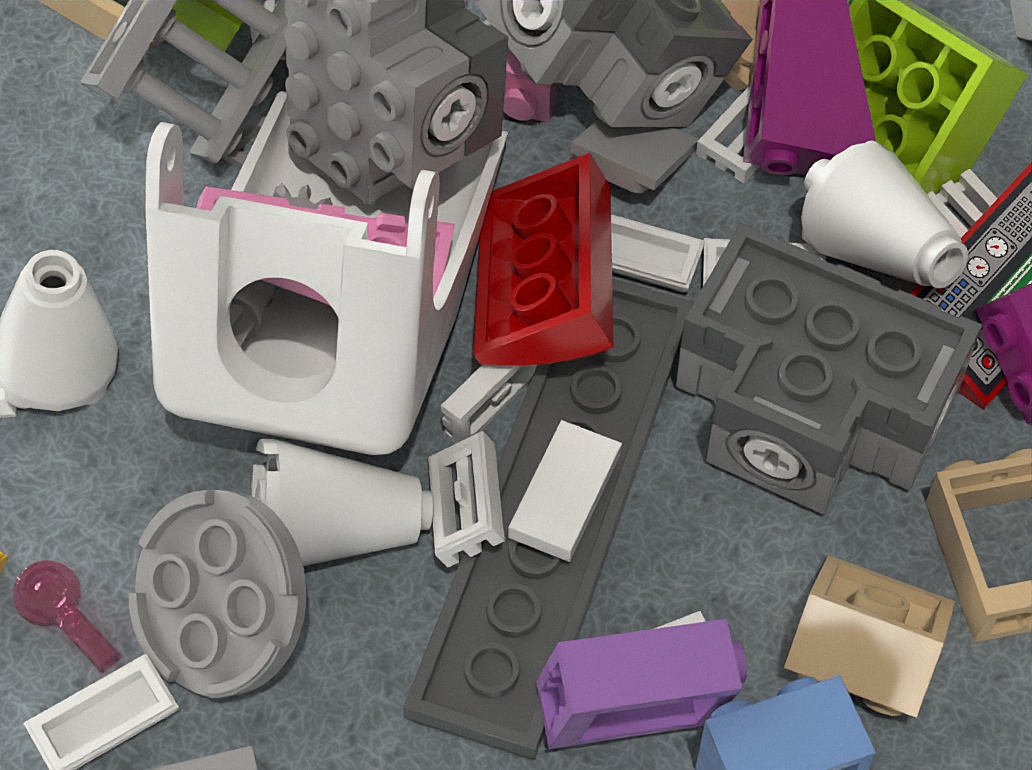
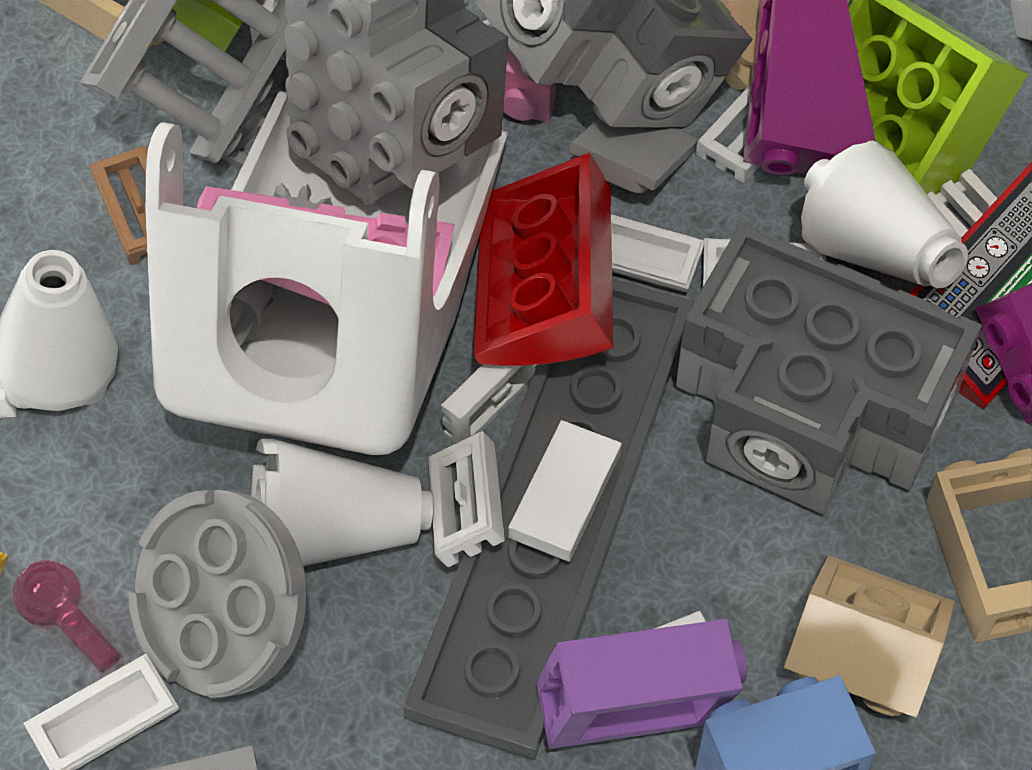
(121, 163): none -> medium nougat tile

